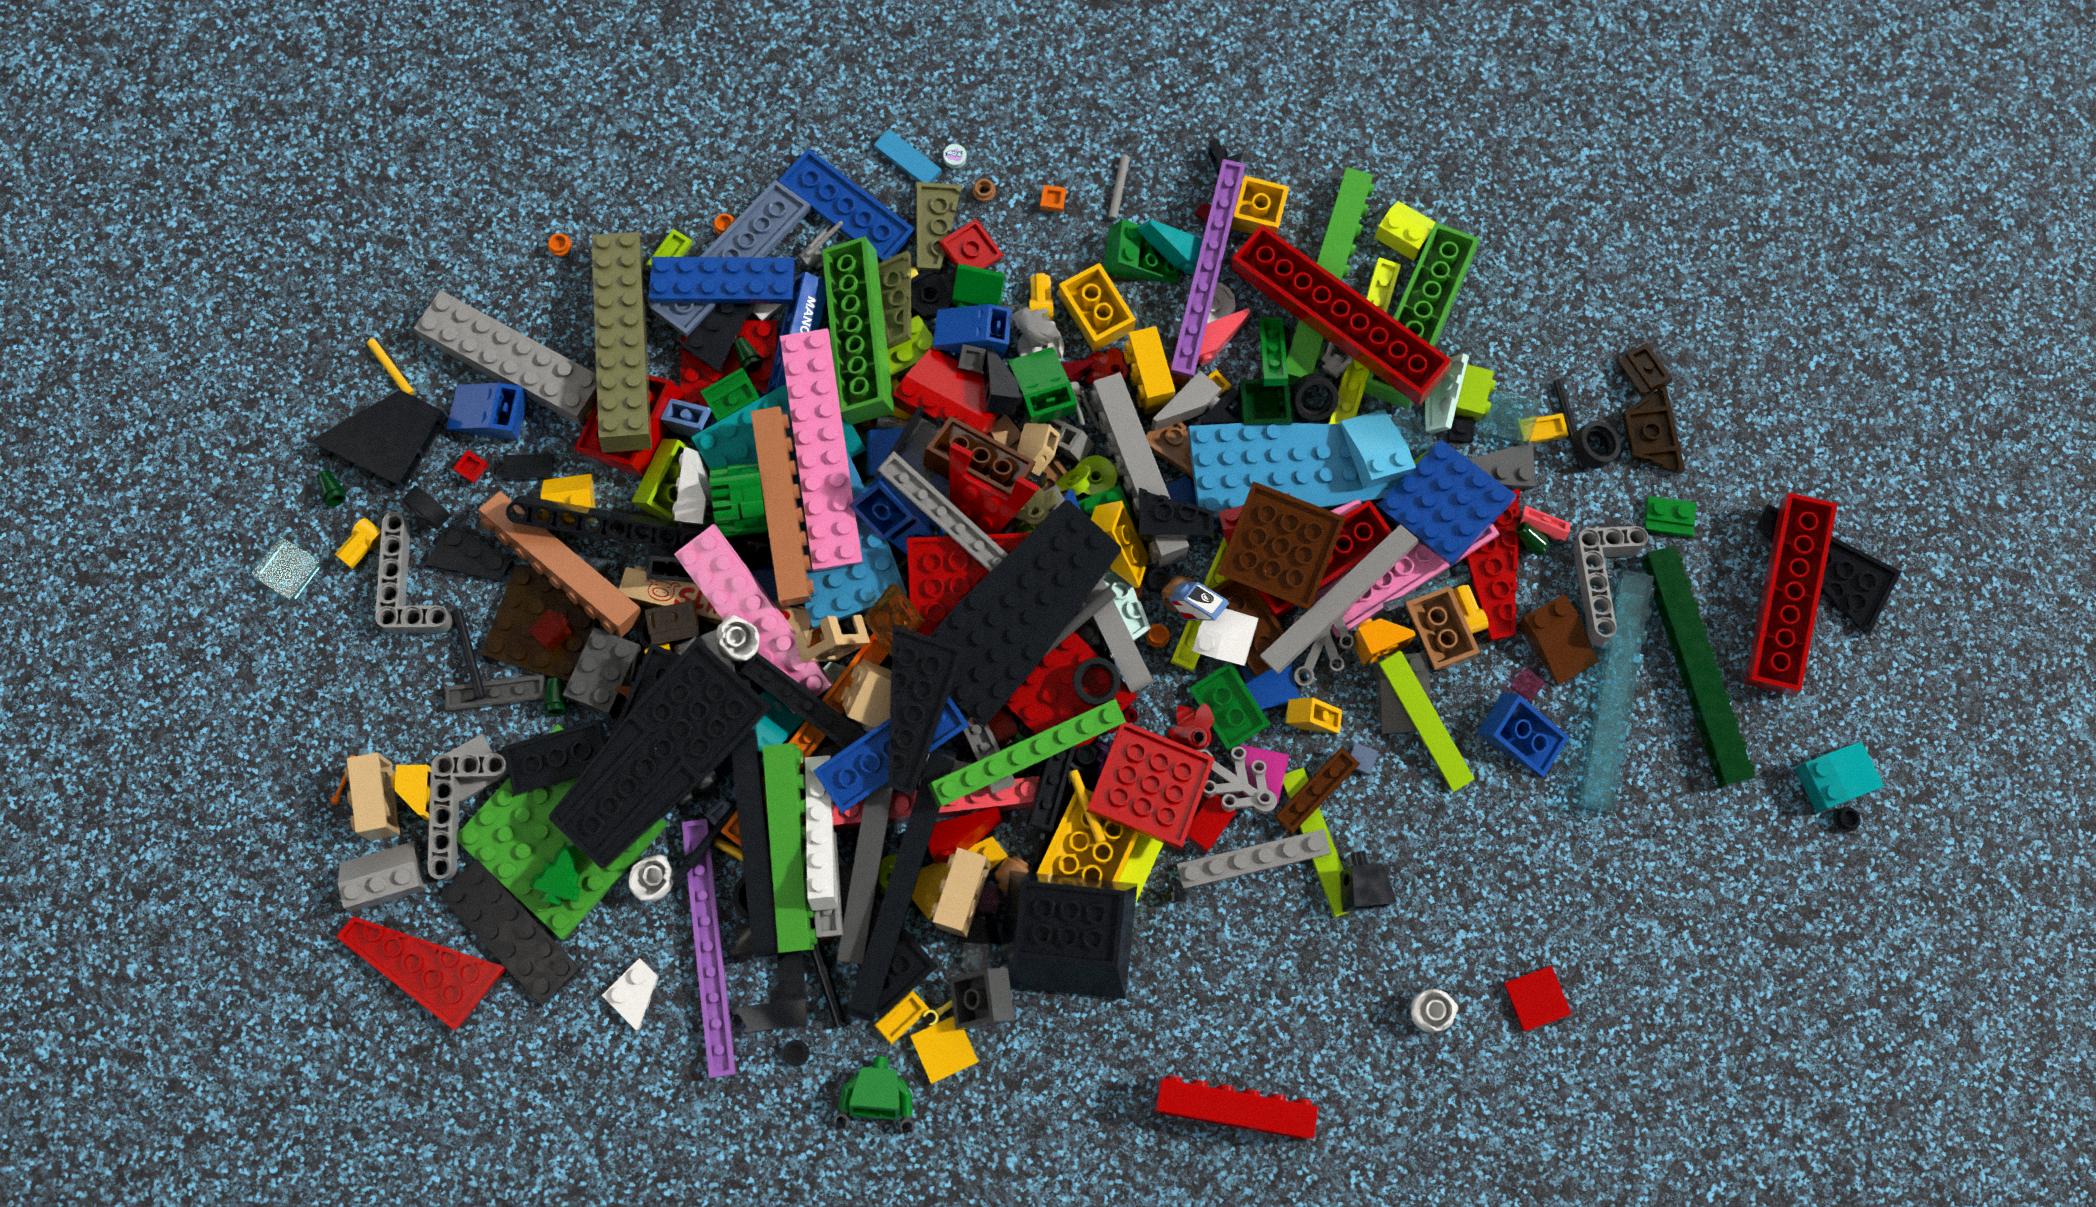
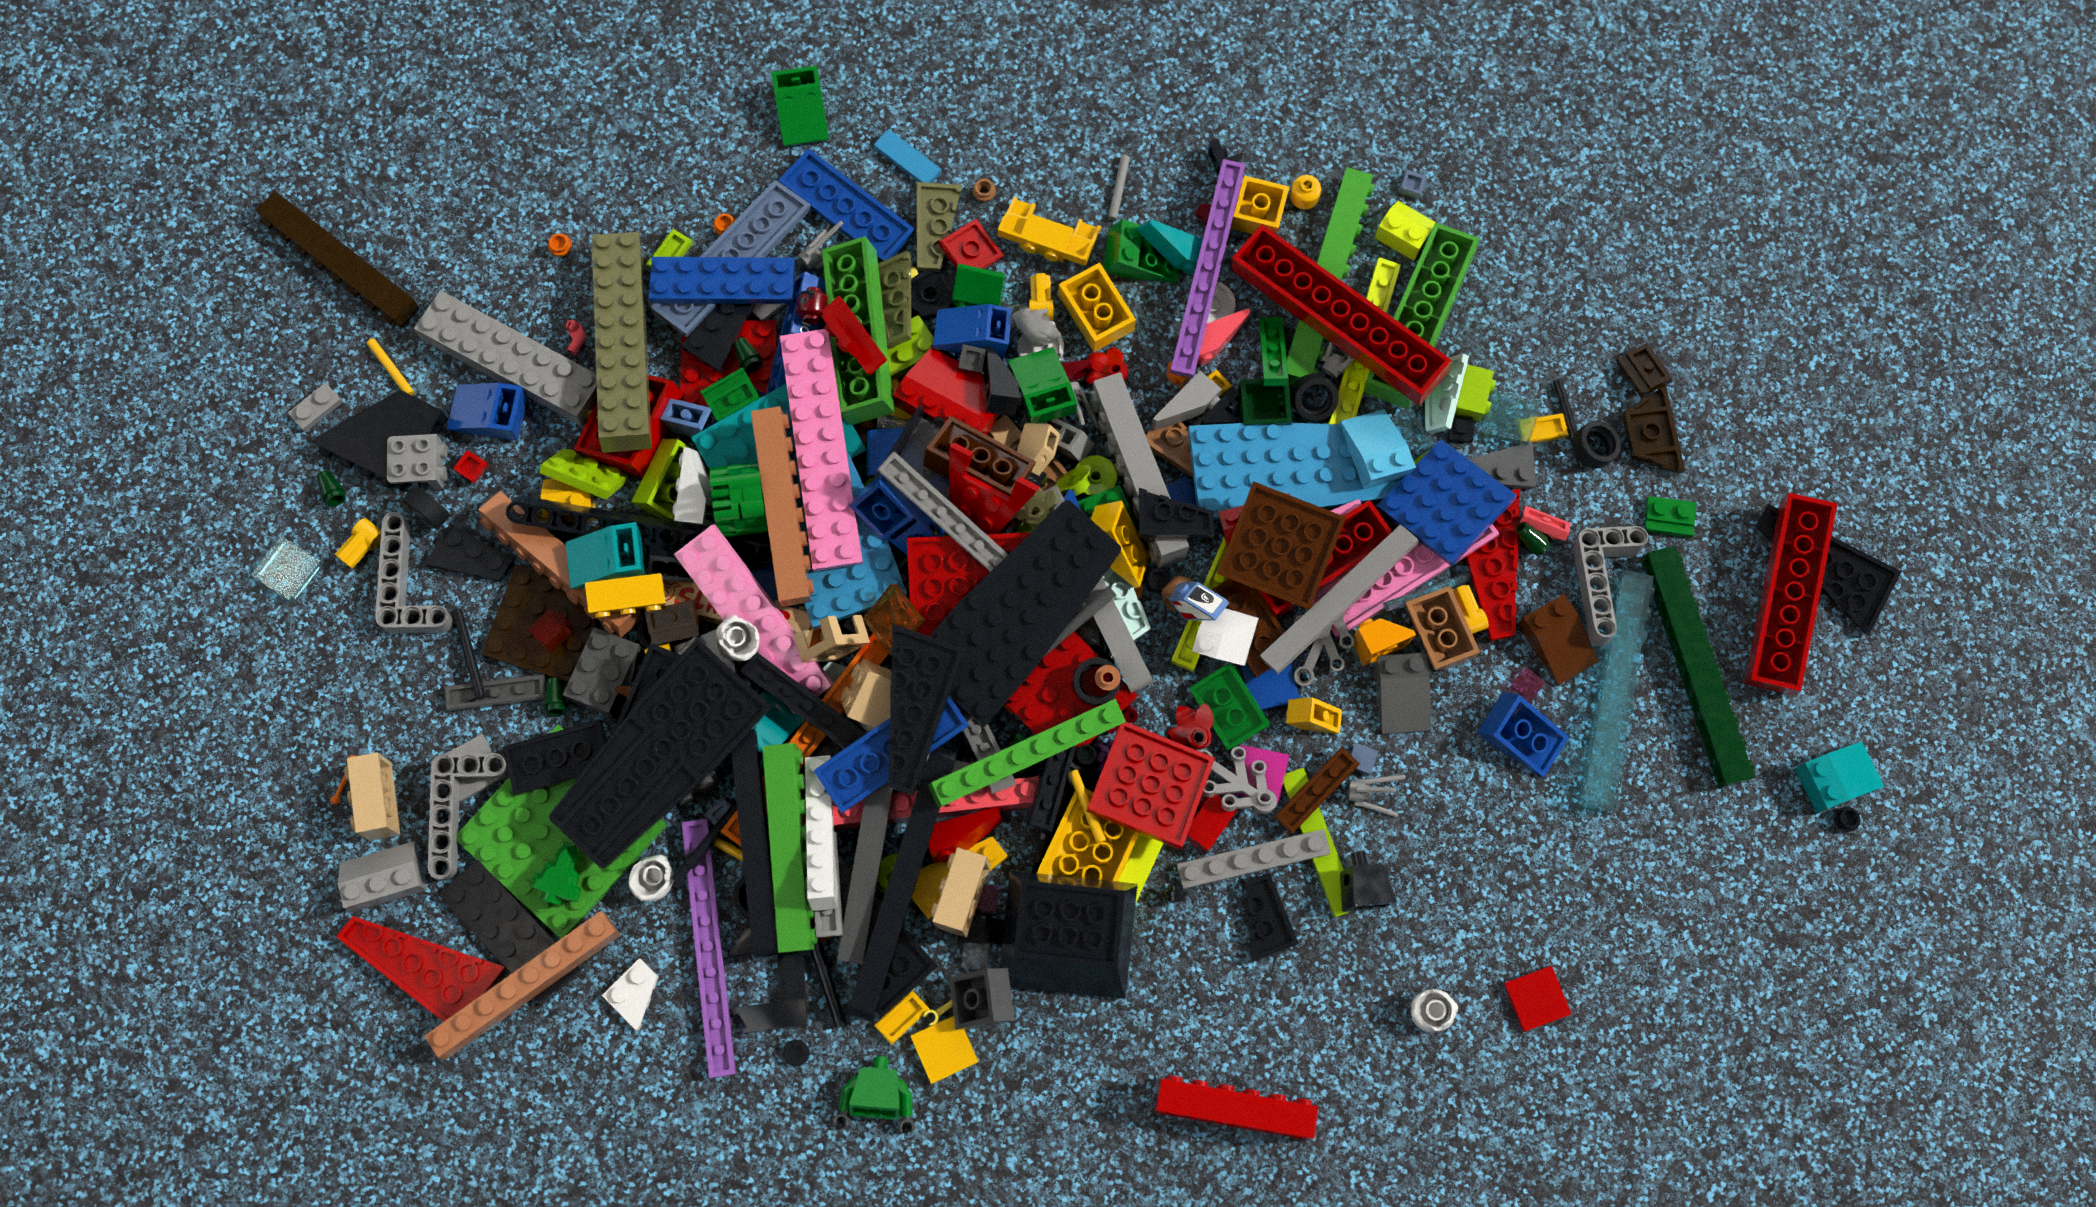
(315, 407): none -> light grey plate
(337, 259): none -> dark brown brick
(413, 786): yellow slope -> none
(416, 460): none -> light grey bracket
(522, 985): none -> nougat brick
(528, 467): black tile -> none
(578, 336): none -> coral arm
(584, 473): none -> lime plate
(605, 555): none -> teal slope
(625, 595): none -> yellow brick
(800, 106): none -> green slope
(810, 305): none -> dark red head
(852, 335): none -> red bracket
(954, 156): light aqua tile -> none
(1003, 727): clear red brick -> none
(1008, 864): medium nougat head -> none
(1047, 237): none -> yellow bracket
(1053, 198): orange plate -> none
(1107, 685): none -> nougat plate
(1149, 370): yellow brick -> none
(1157, 636): orange plate -> none
(1267, 919): none -> black wing
(1305, 192): none -> yellow head
(1361, 790): none -> light grey plant
(1412, 184): none -> sand blue tile
(1426, 721): lime tile -> none

